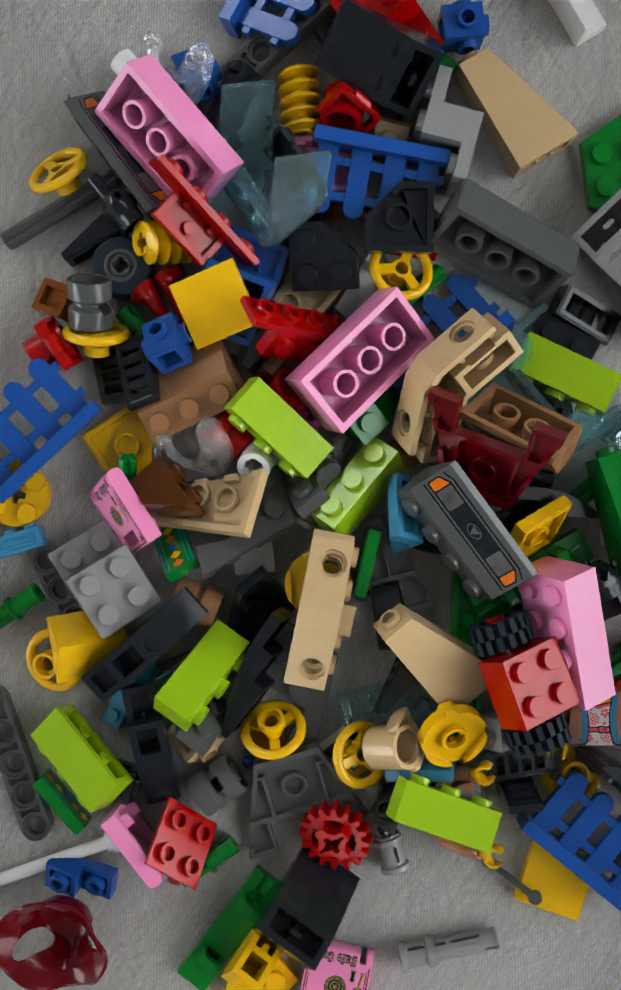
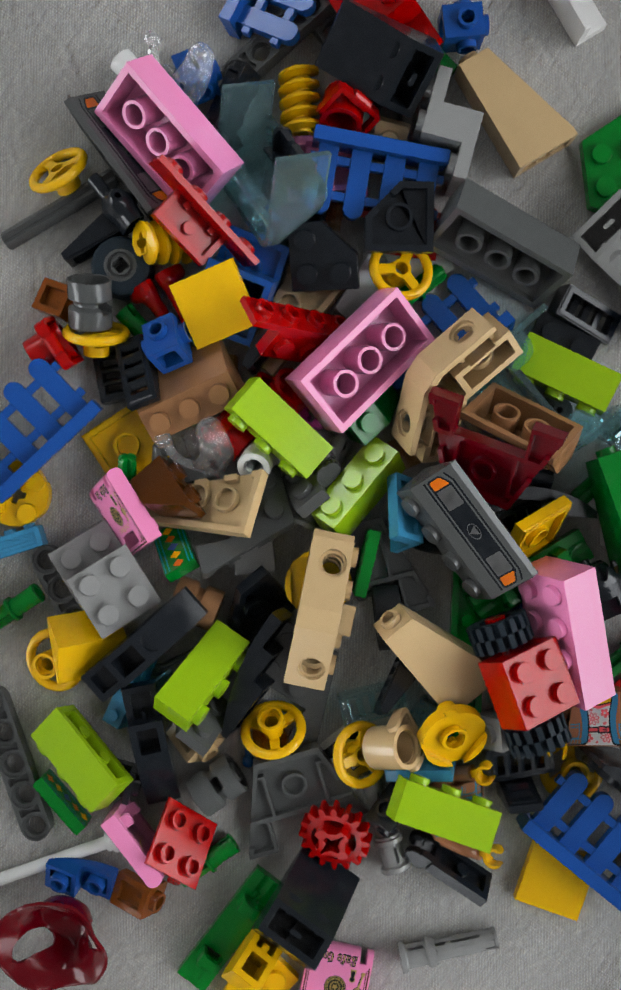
(135, 896): none -> dark orange bracket
(449, 867): none -> black hinge
(534, 896): dark grey hinge -> none

